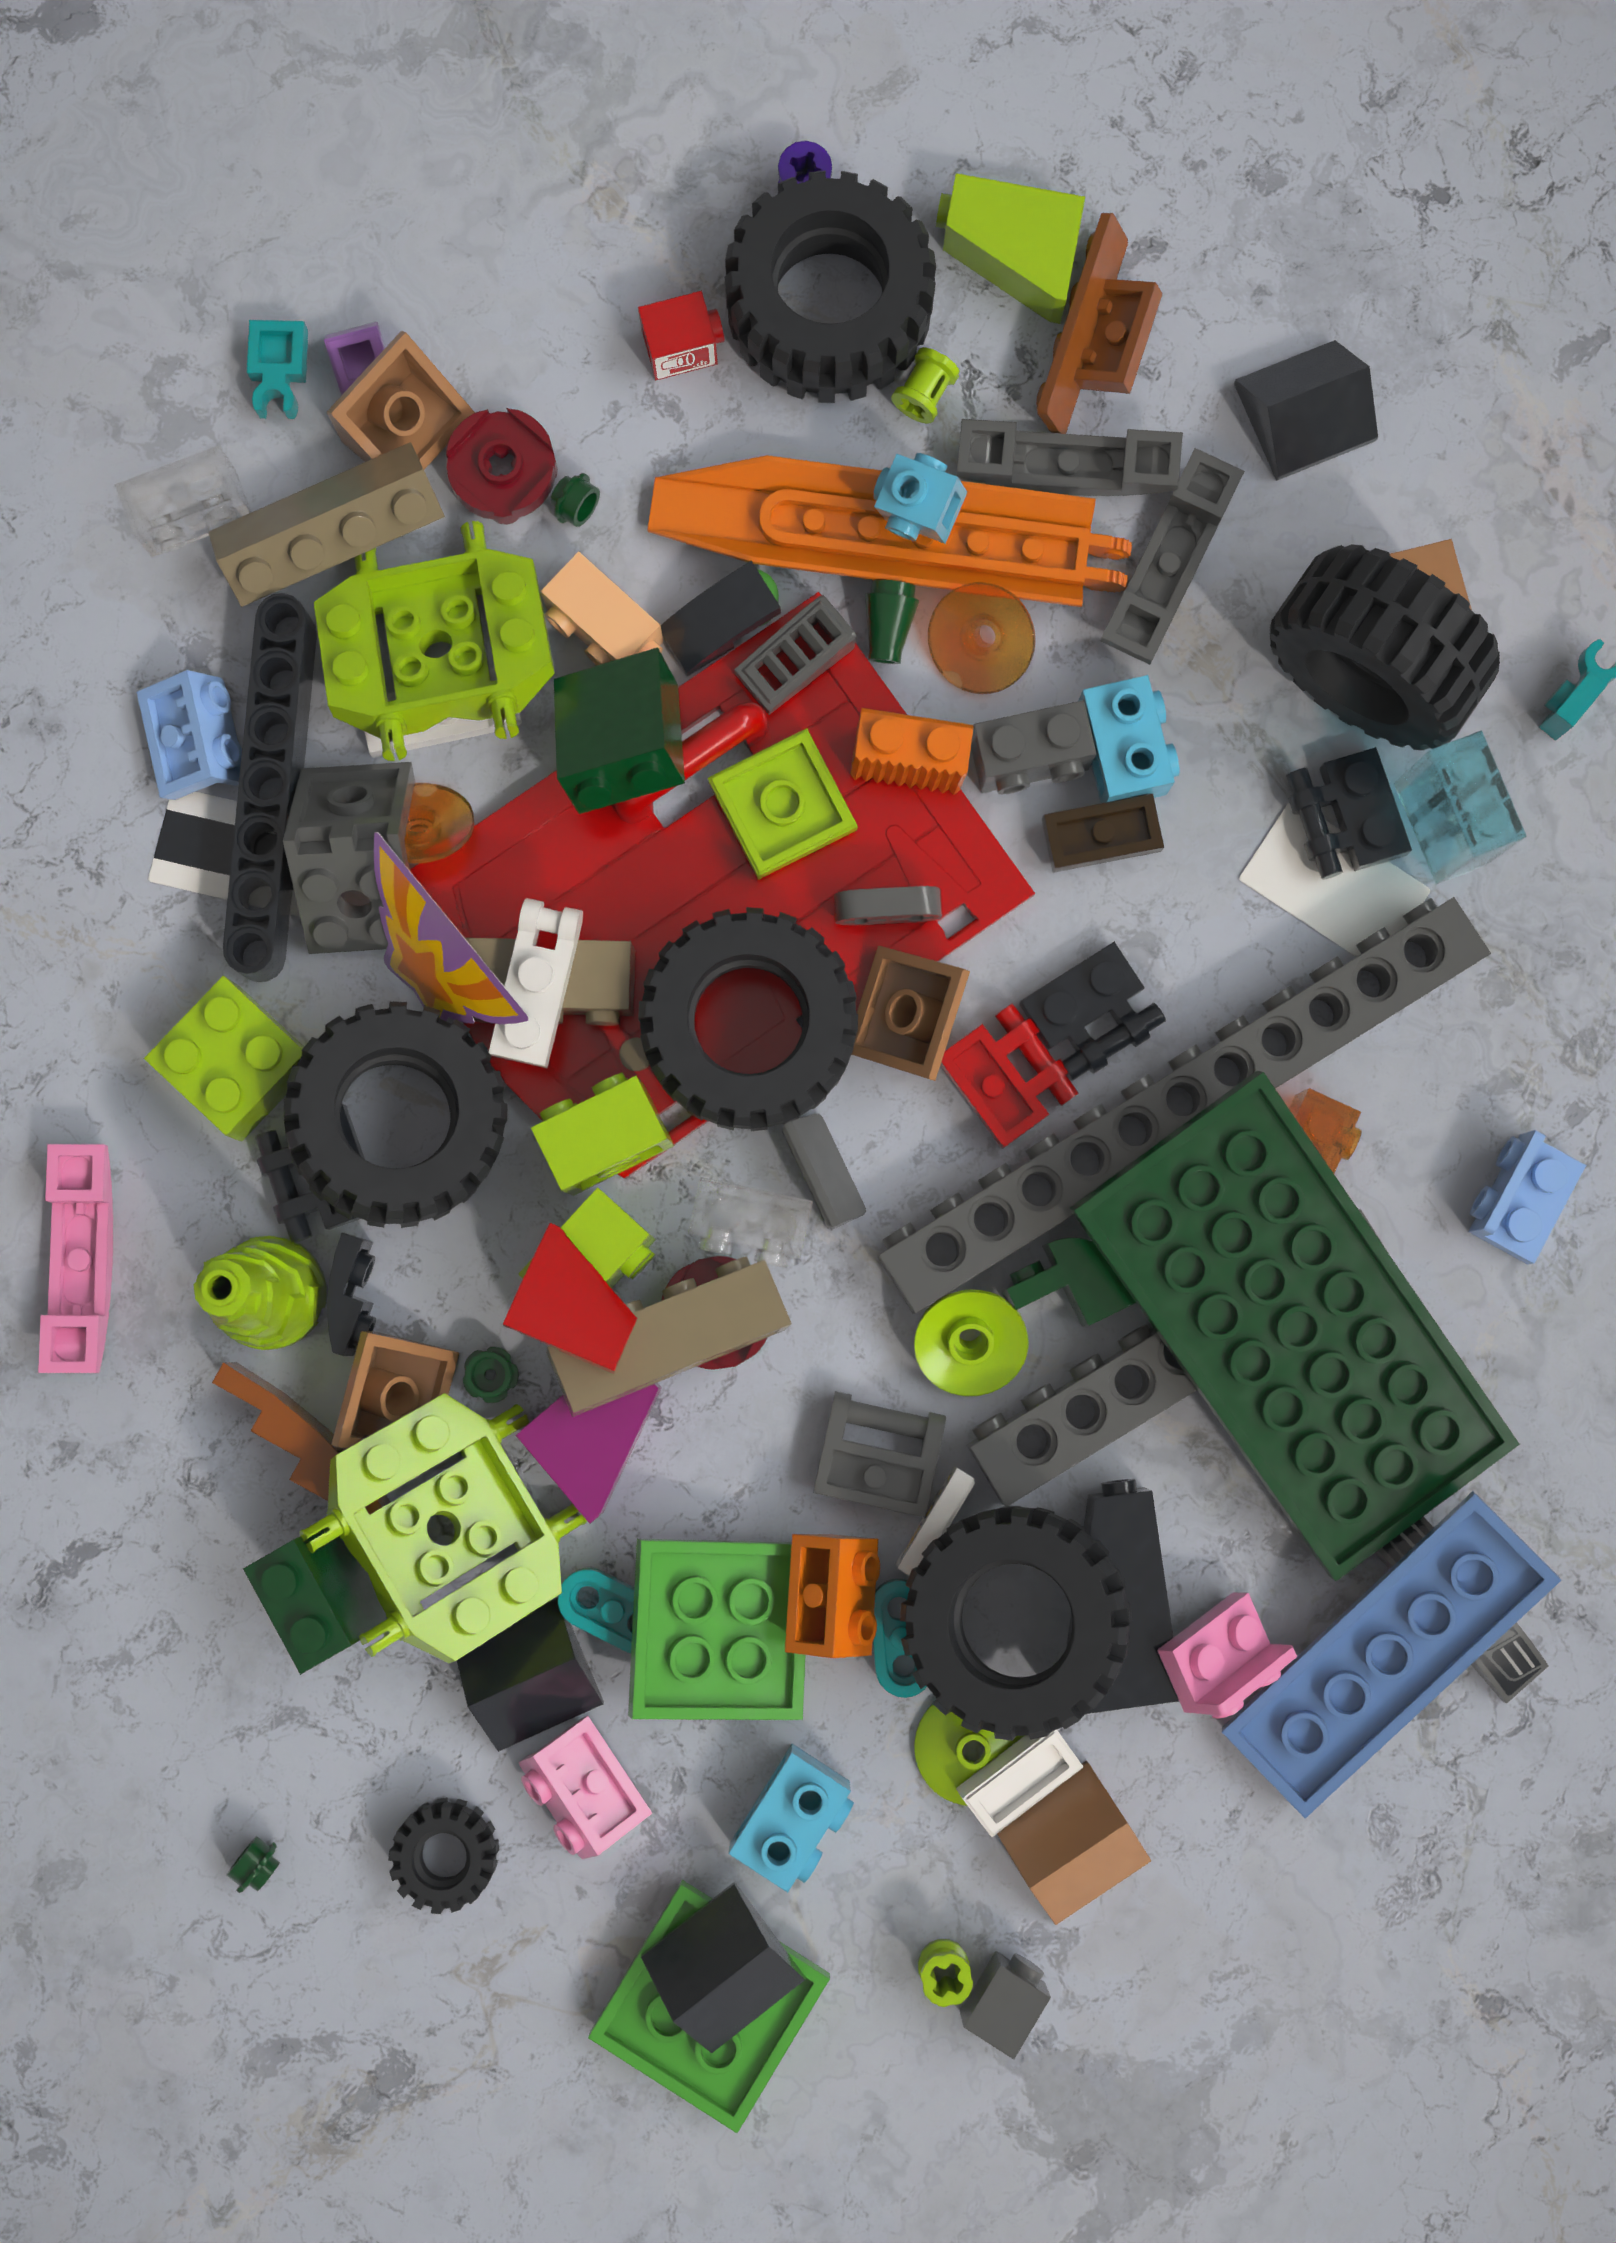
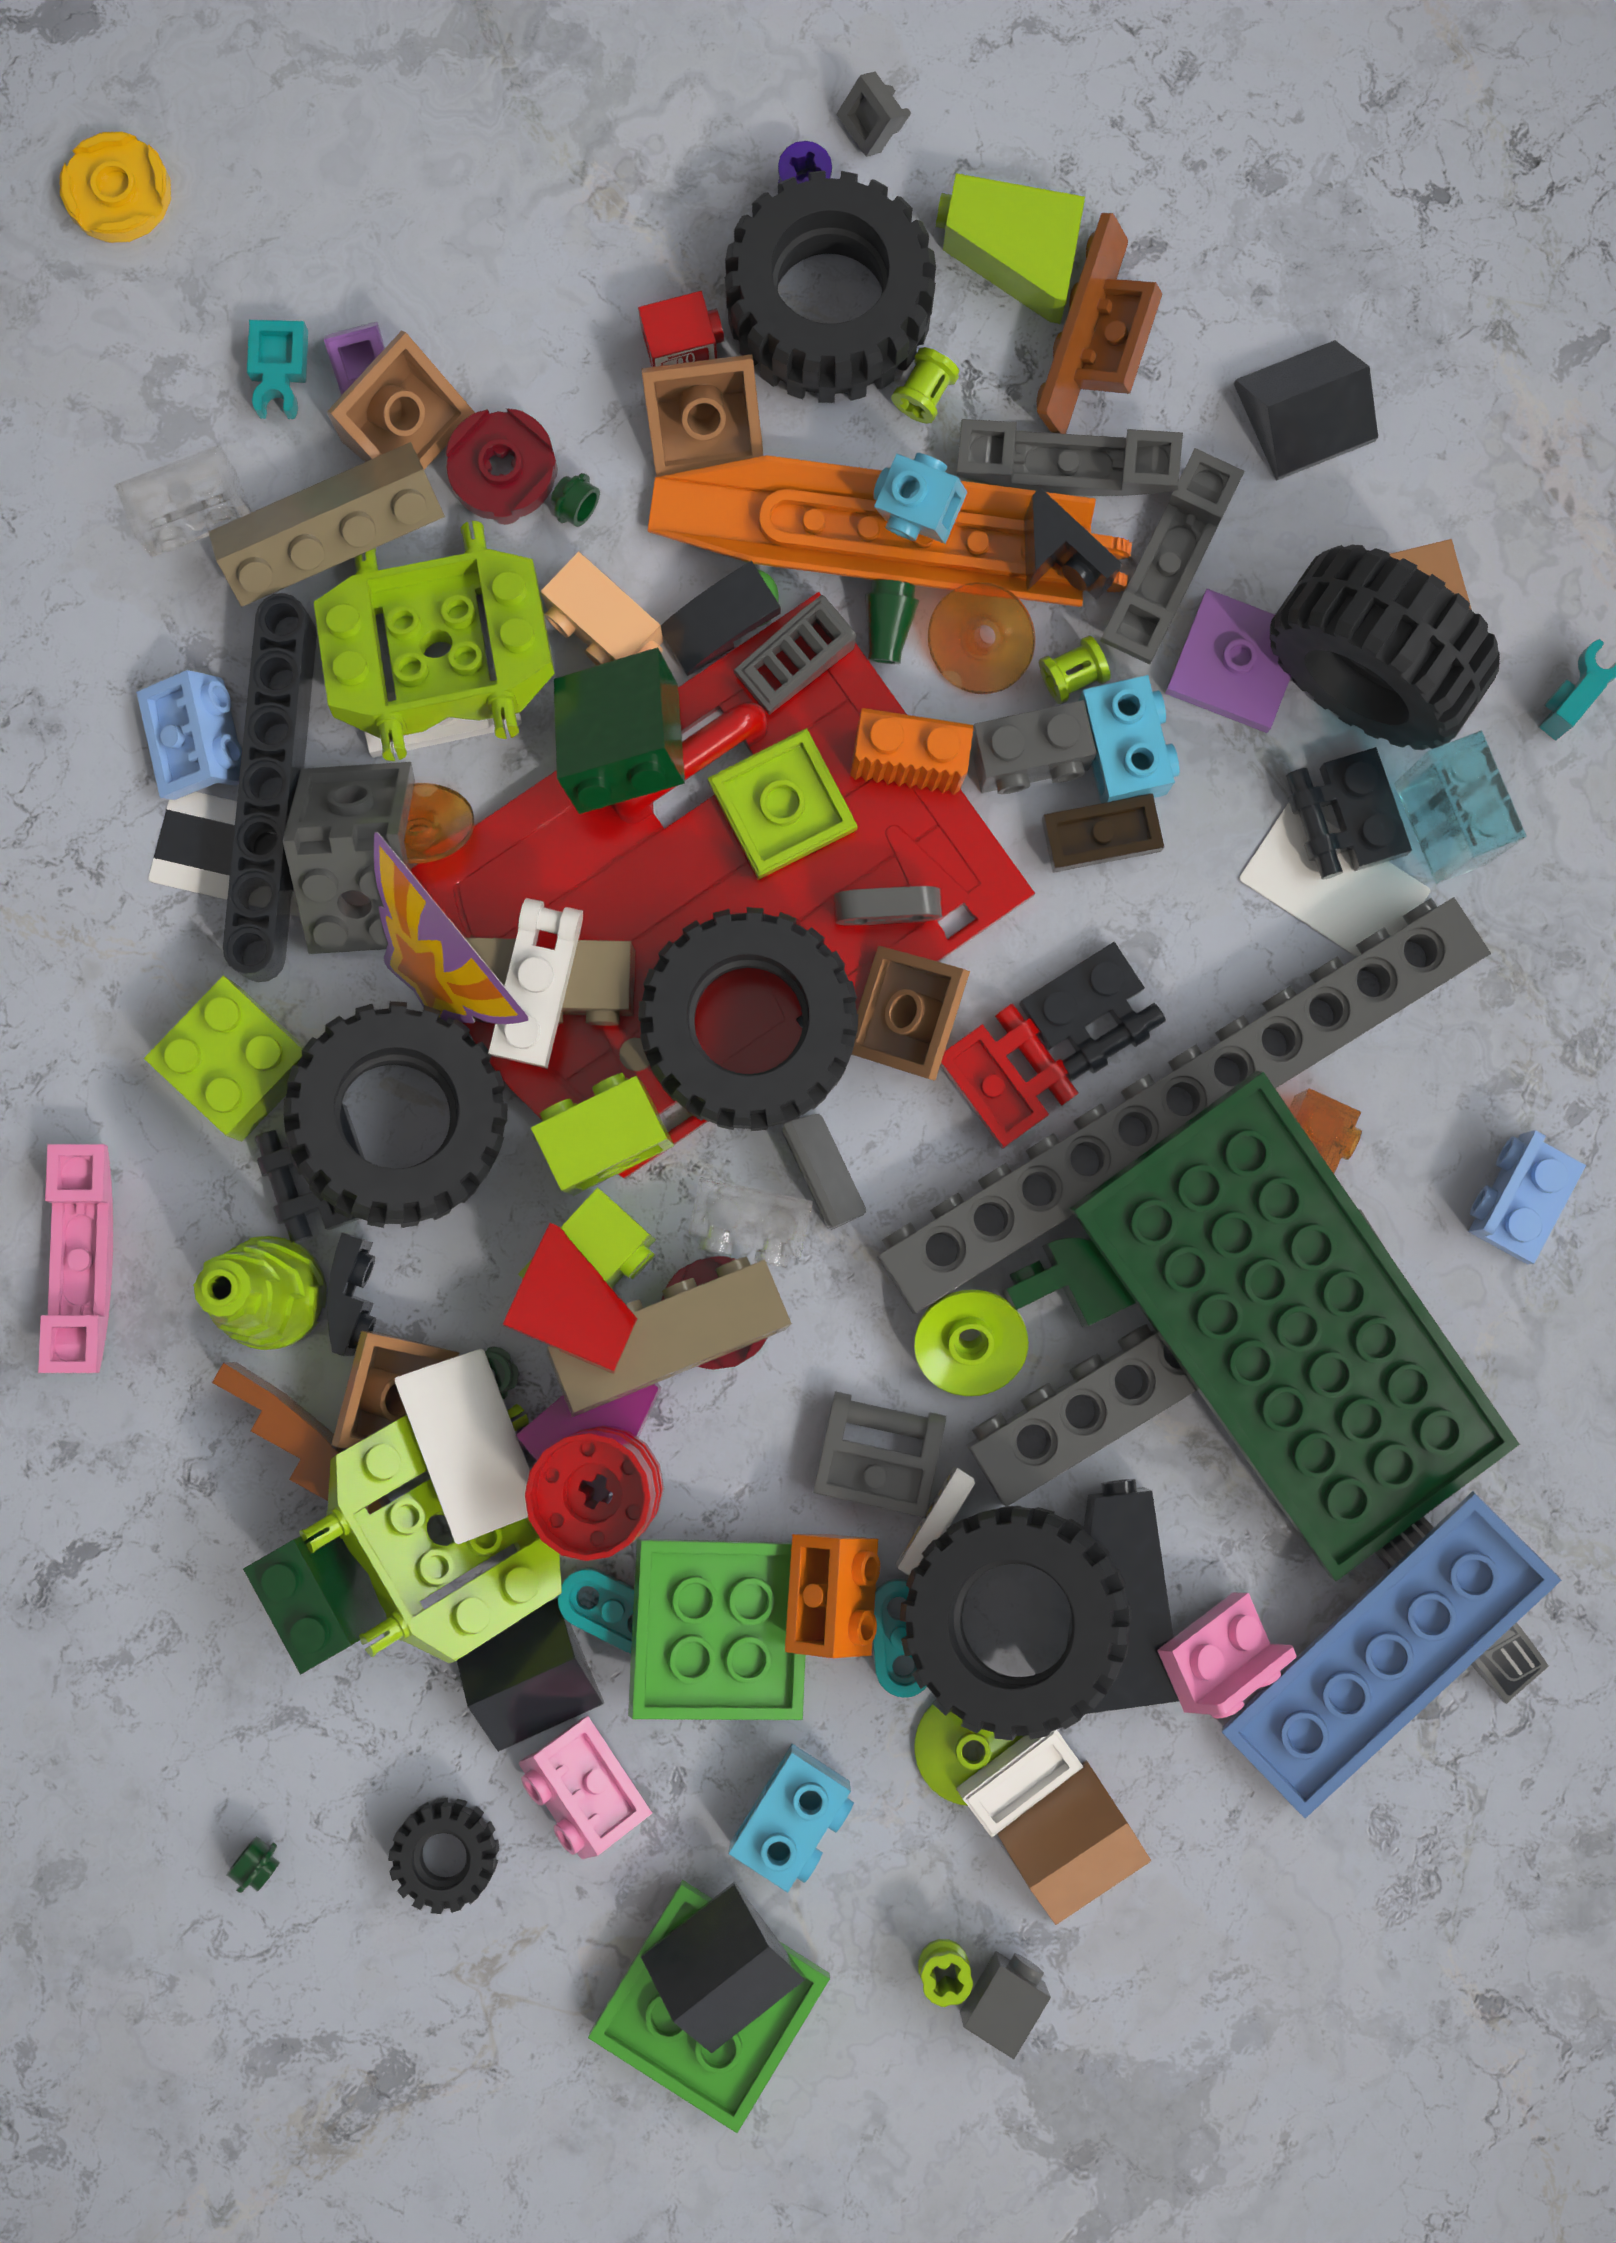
(115, 187): none -> yellow tile
(467, 1444): none -> white sticker
(563, 1504): none -> red wheel
(702, 413): none -> medium nougat slope
(872, 113): none -> dark grey tile
(1058, 538): none -> black slope
(1094, 669): none -> lime bush
(1230, 663): none -> medium lavender plate

